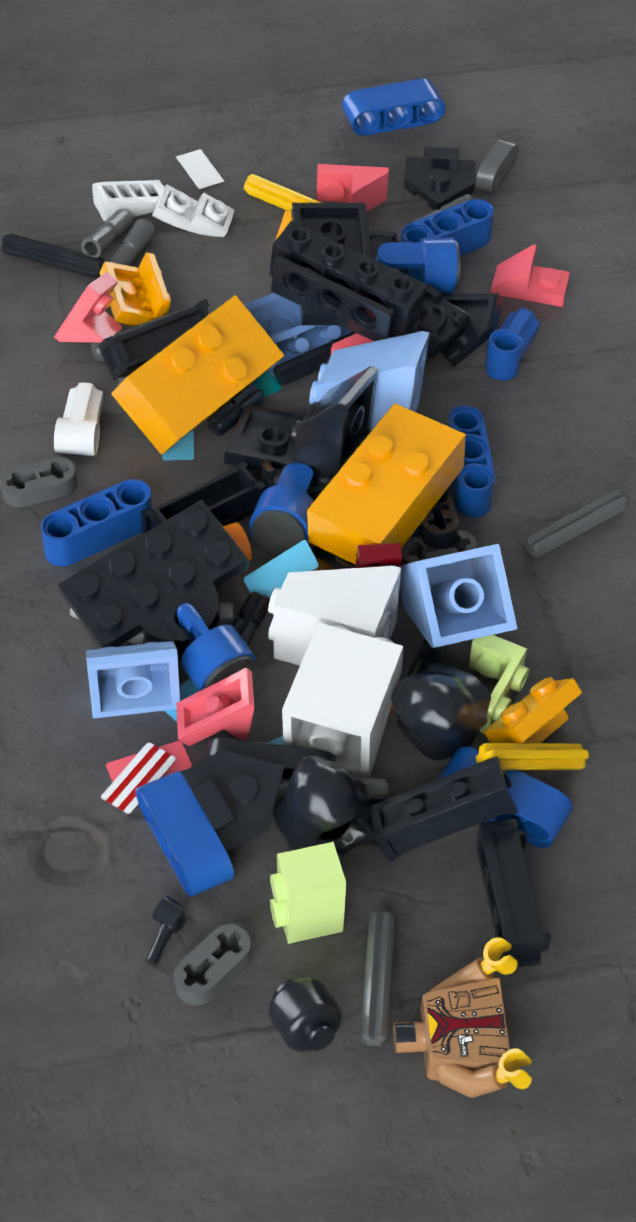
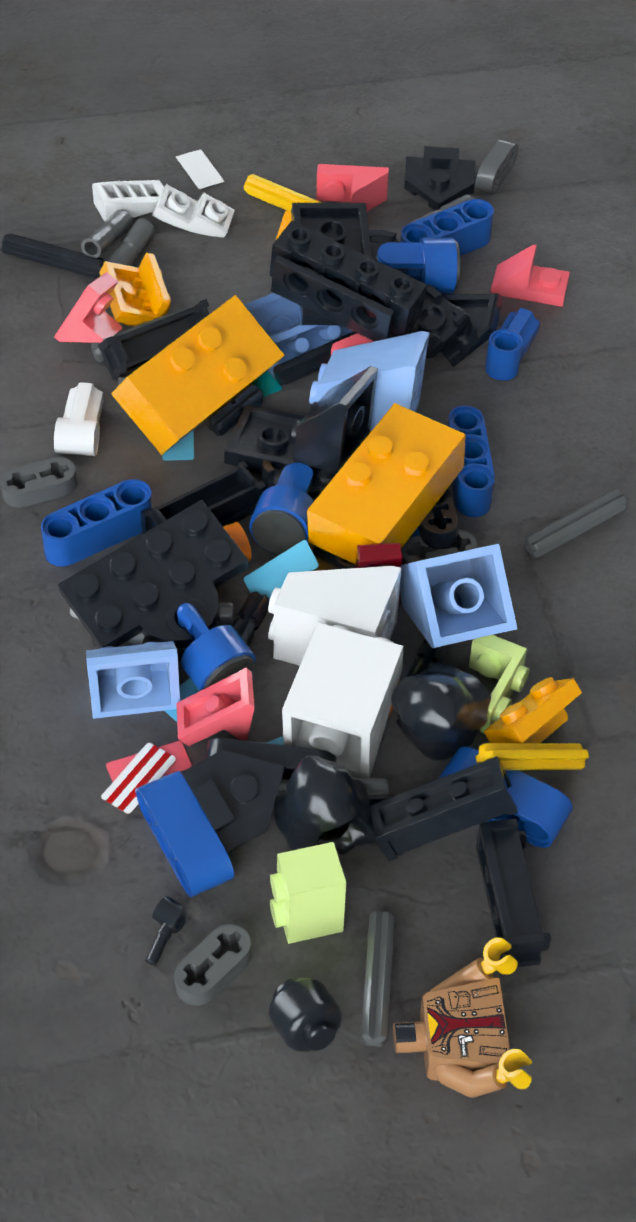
(393, 107): blue beam -> none

